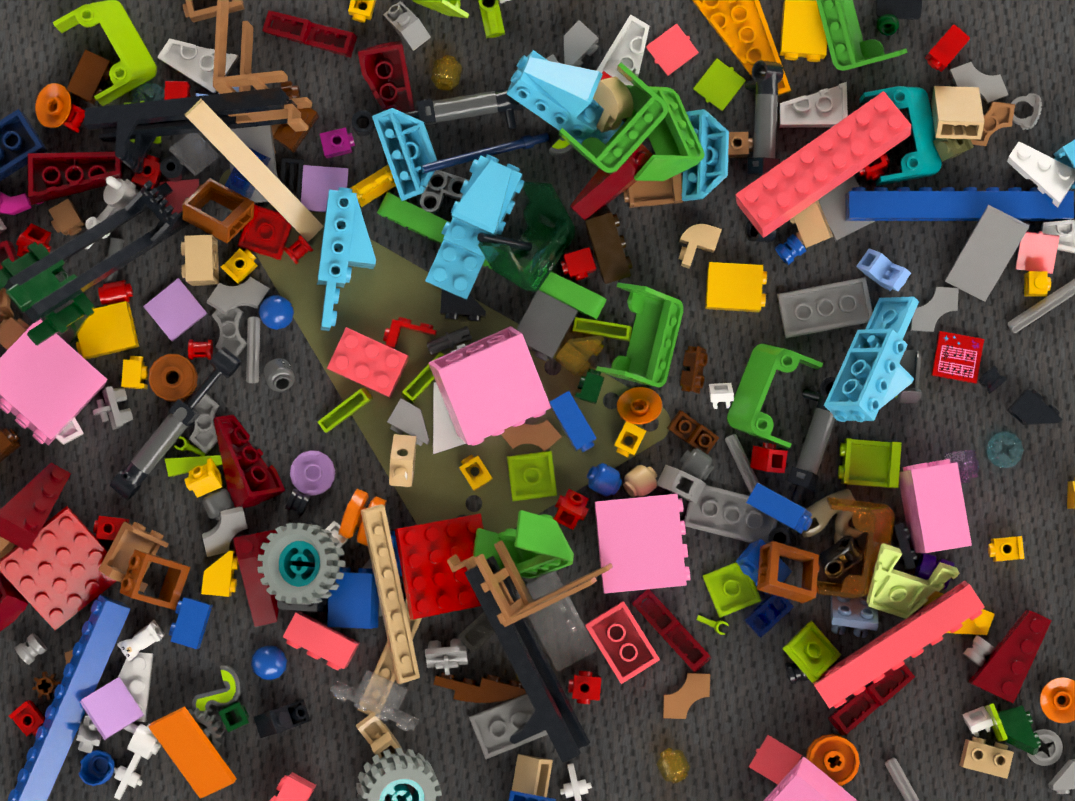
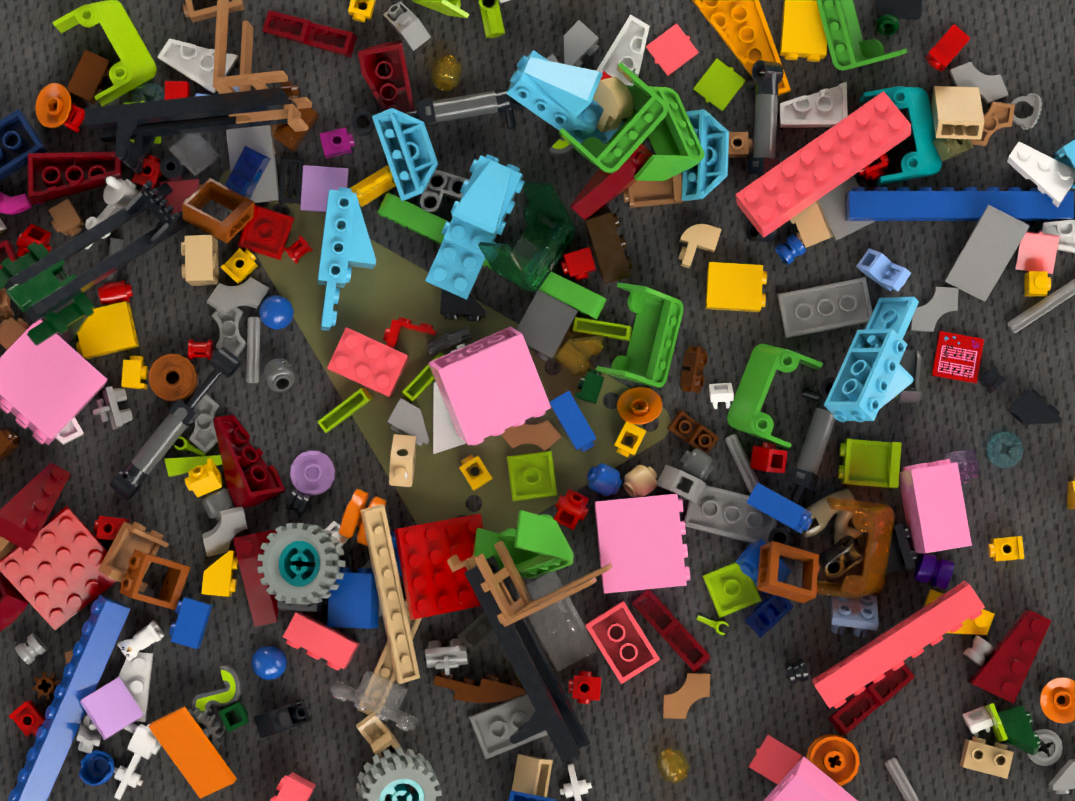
(175, 309): lavender tile -> none
(254, 170): tan tile -> none
(516, 244): black bar -> none
(524, 142): dark blue bar -> none
(811, 651): lime tile -> none
(901, 592): yellowish green wing -> none

